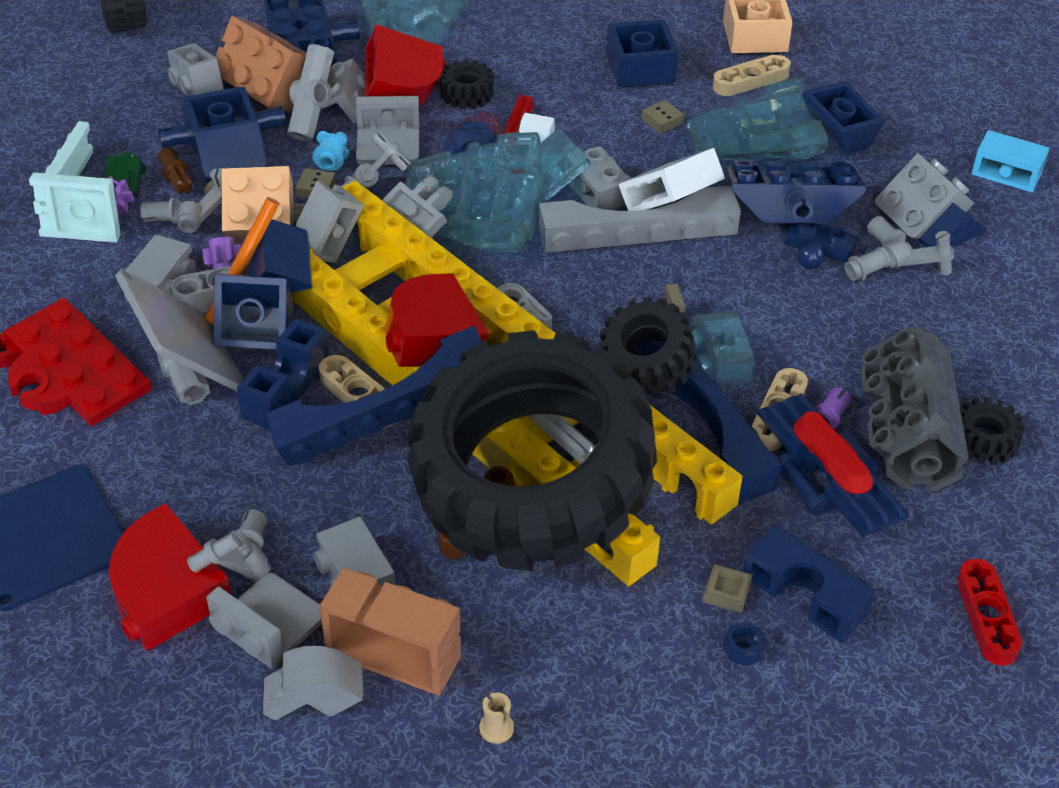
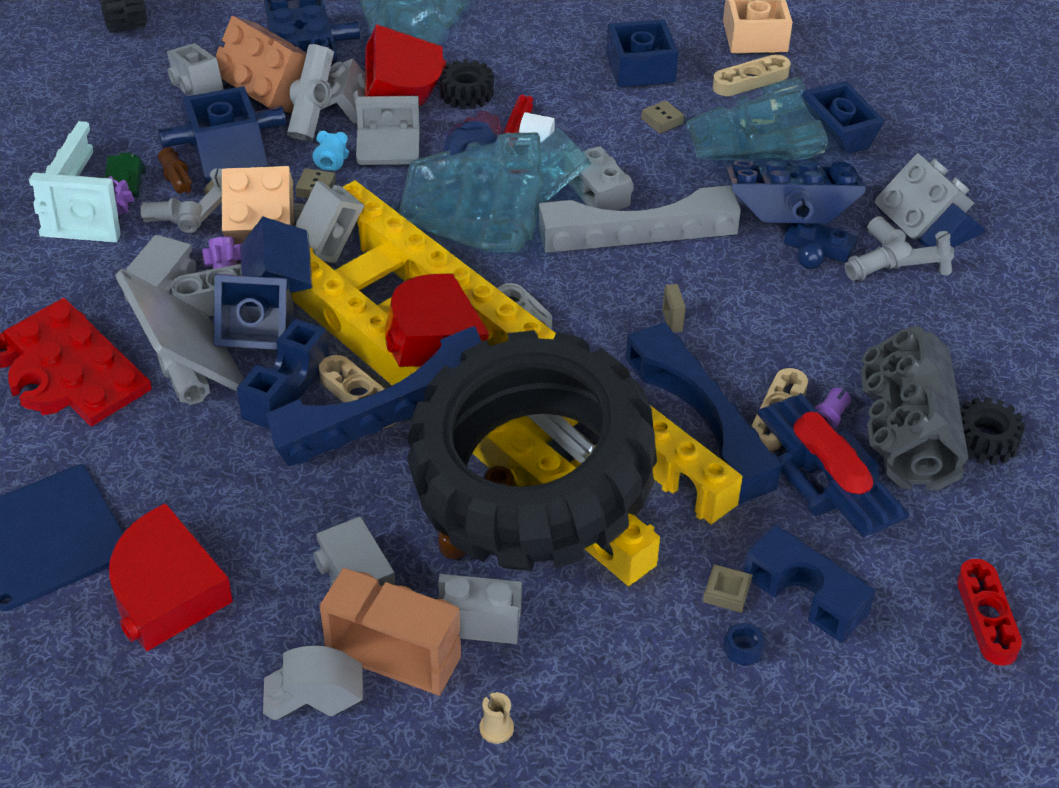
(238, 549): light grey pin -> none
(250, 244): orange bar -> none
(265, 618): light grey bracket -> none
(367, 174): light grey pin -> none
(415, 209): light grey hinge -> none
(487, 606): none -> light grey brick
(647, 323): black tyre -> none
(672, 181): white brick -> none
(723, 348): clear light blue brick -> none
(1010, 161): medium azure brick -> none

